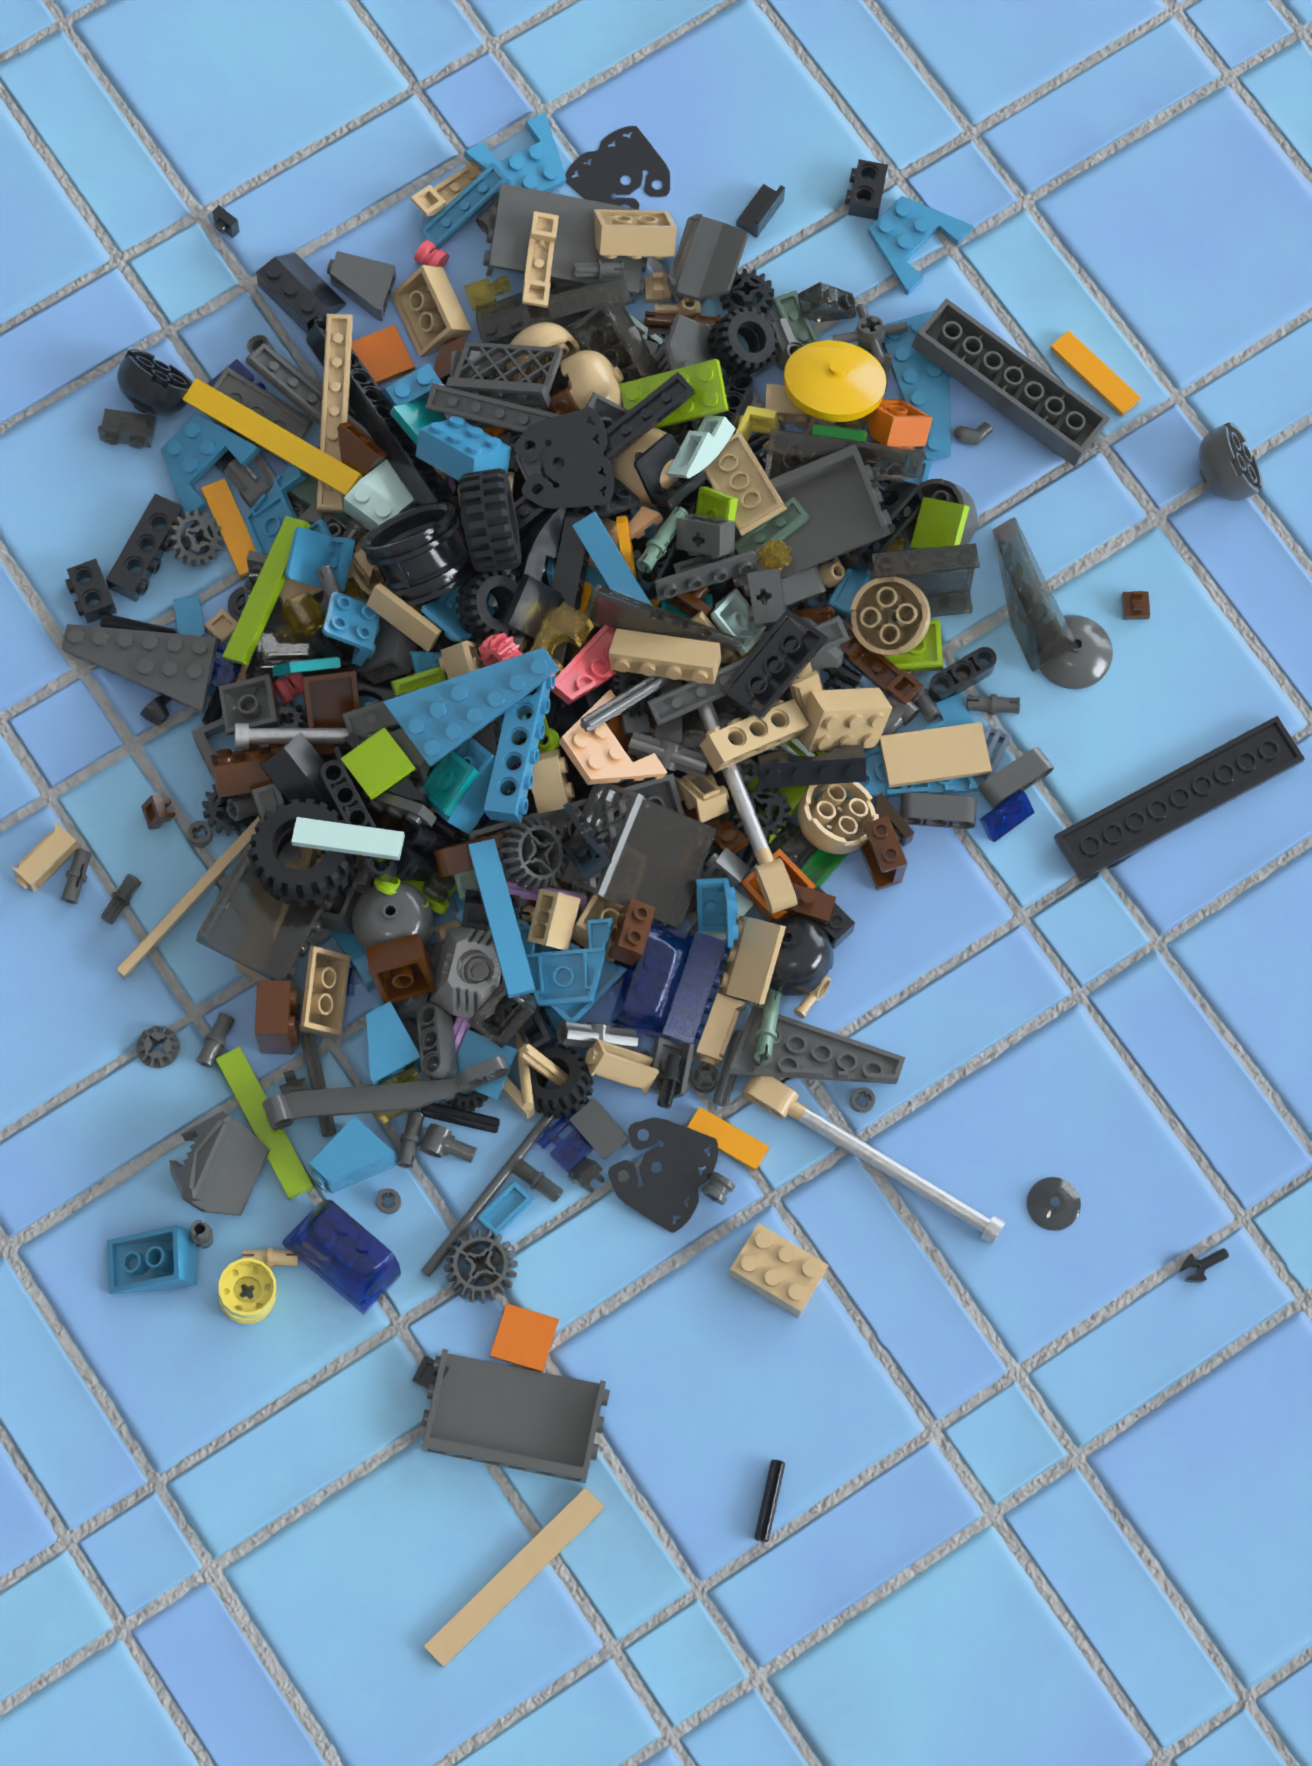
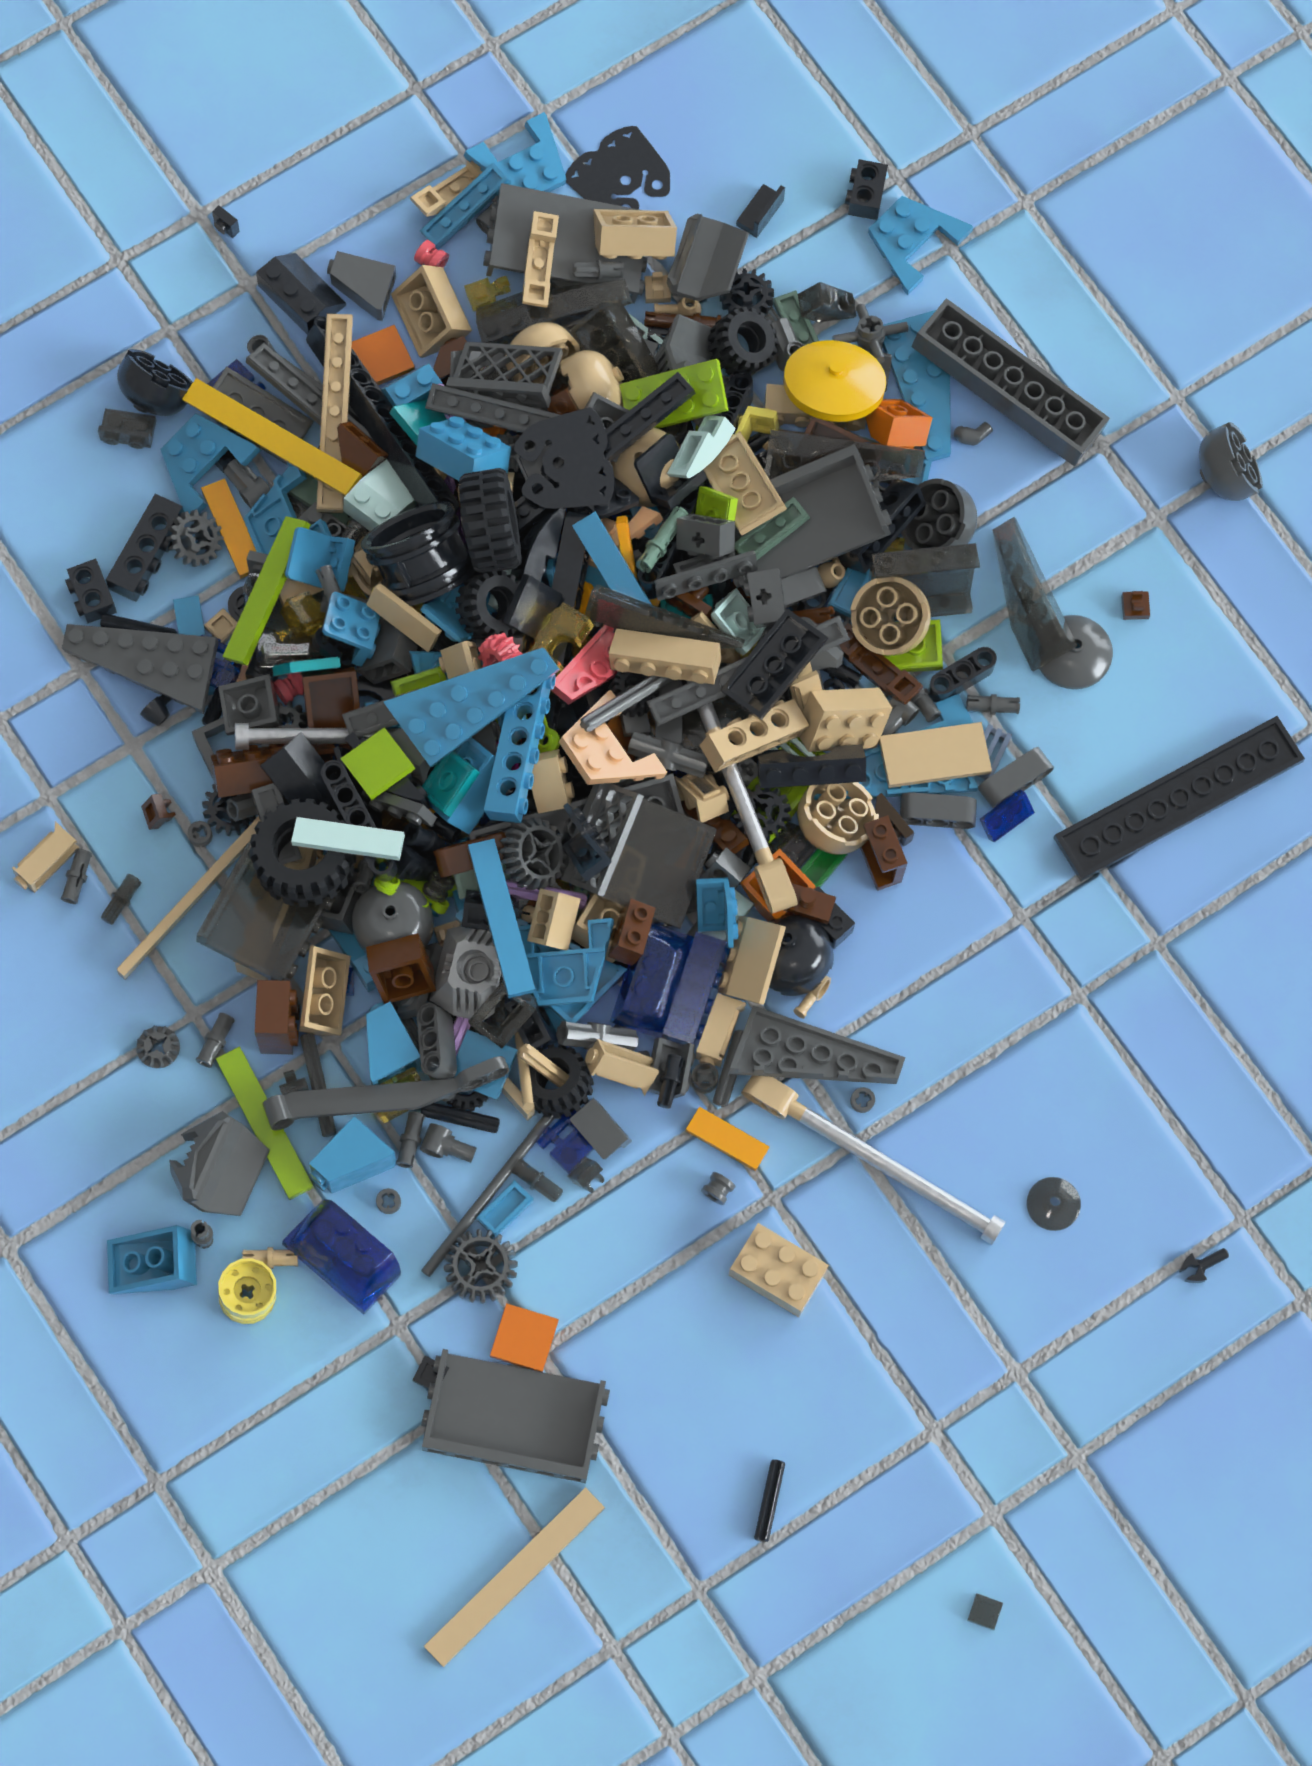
(679, 1177): black piece -> none
(766, 1034): sand green pin -> none
(775, 555): clear yellow gear -> none
(839, 432): green tile -> none
(939, 524): lime tile -> none
(985, 1611): none -> clear smoke tile
(1095, 373): light orange tile -> none

